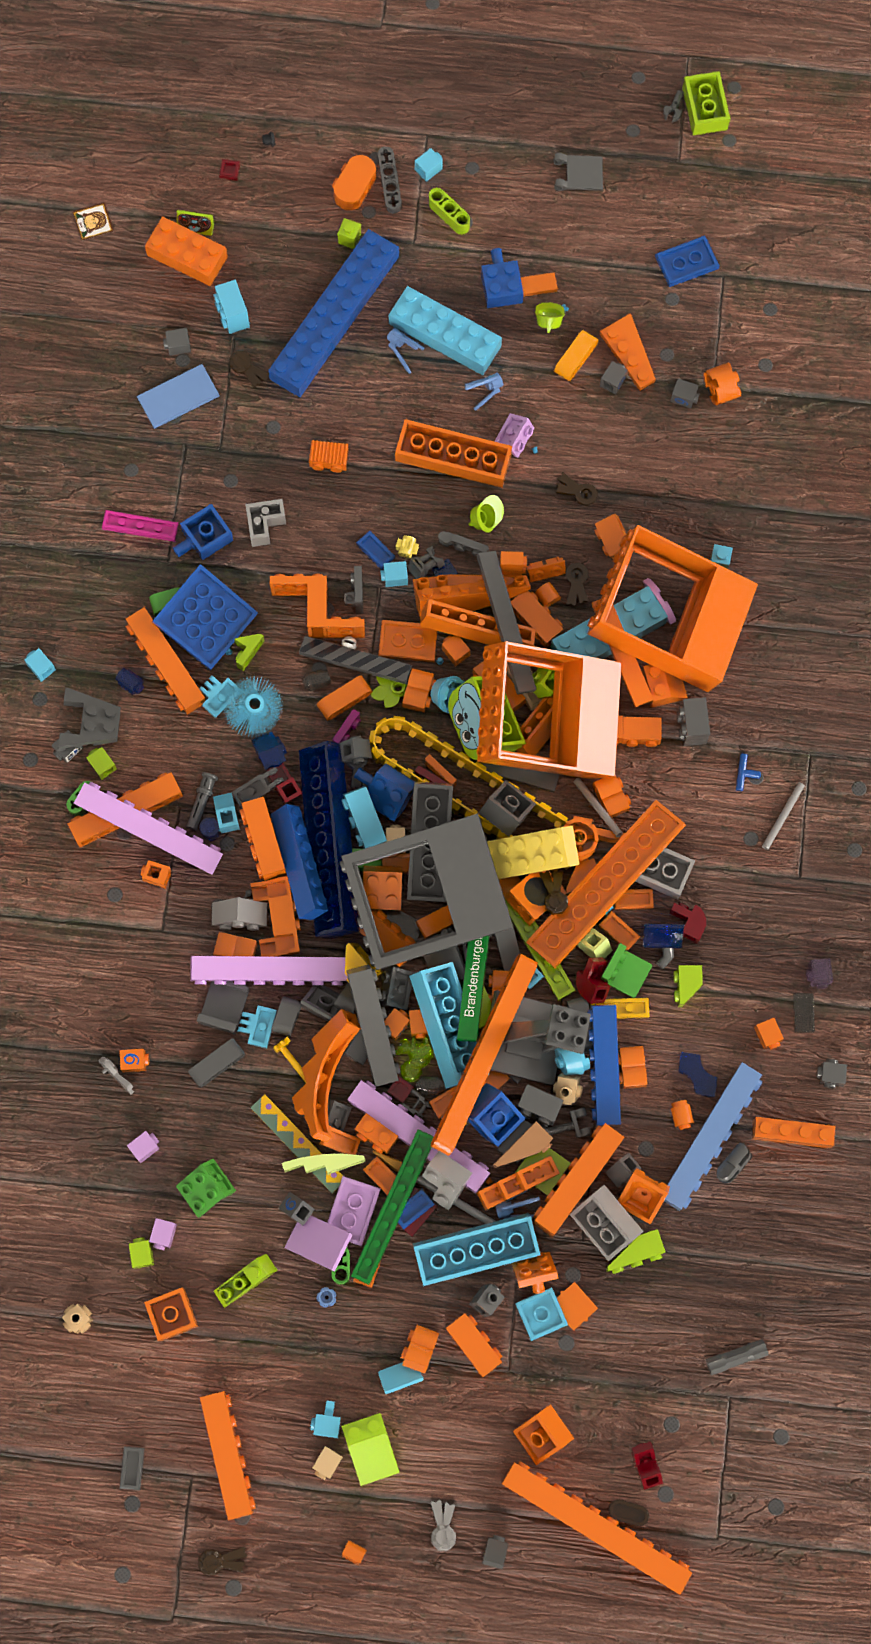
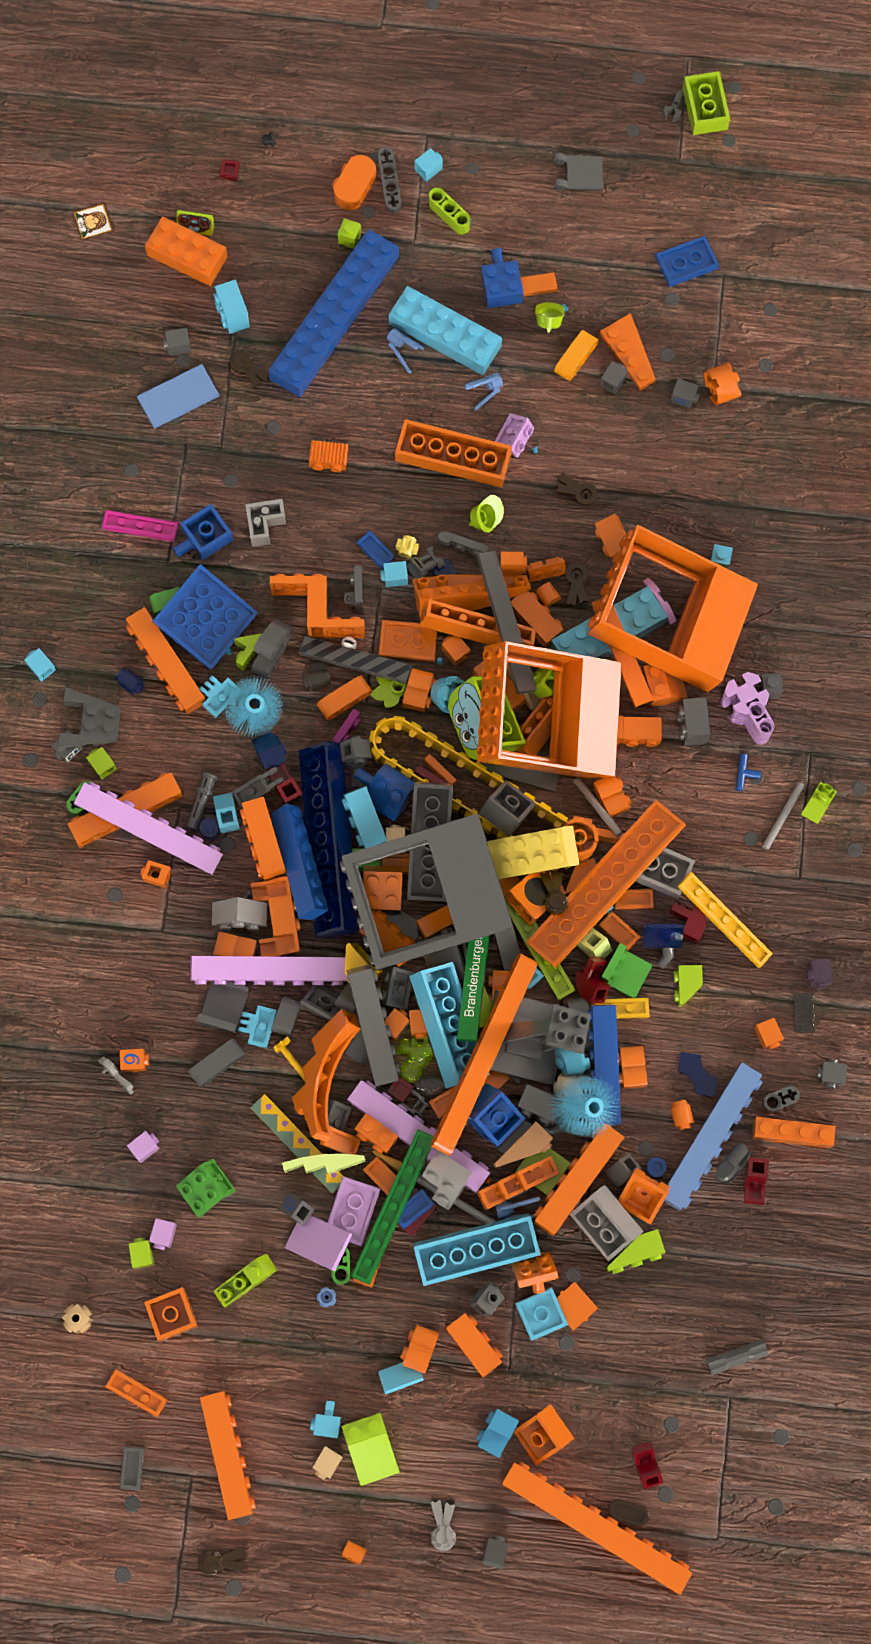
(136, 1393): none -> orange tile
(271, 647): none -> dark grey connector
(497, 1433): none -> dark azure brick
(584, 1106): none -> medium azure piece
(656, 1167): none -> blue tile
(724, 919): none -> yellow tile
(749, 707): none -> lavender connector
(755, 1180): none -> dark red brick
(772, 683): none -> dark grey brick
(777, 1095): none -> dark grey beam
(819, 802): none -> lime slope

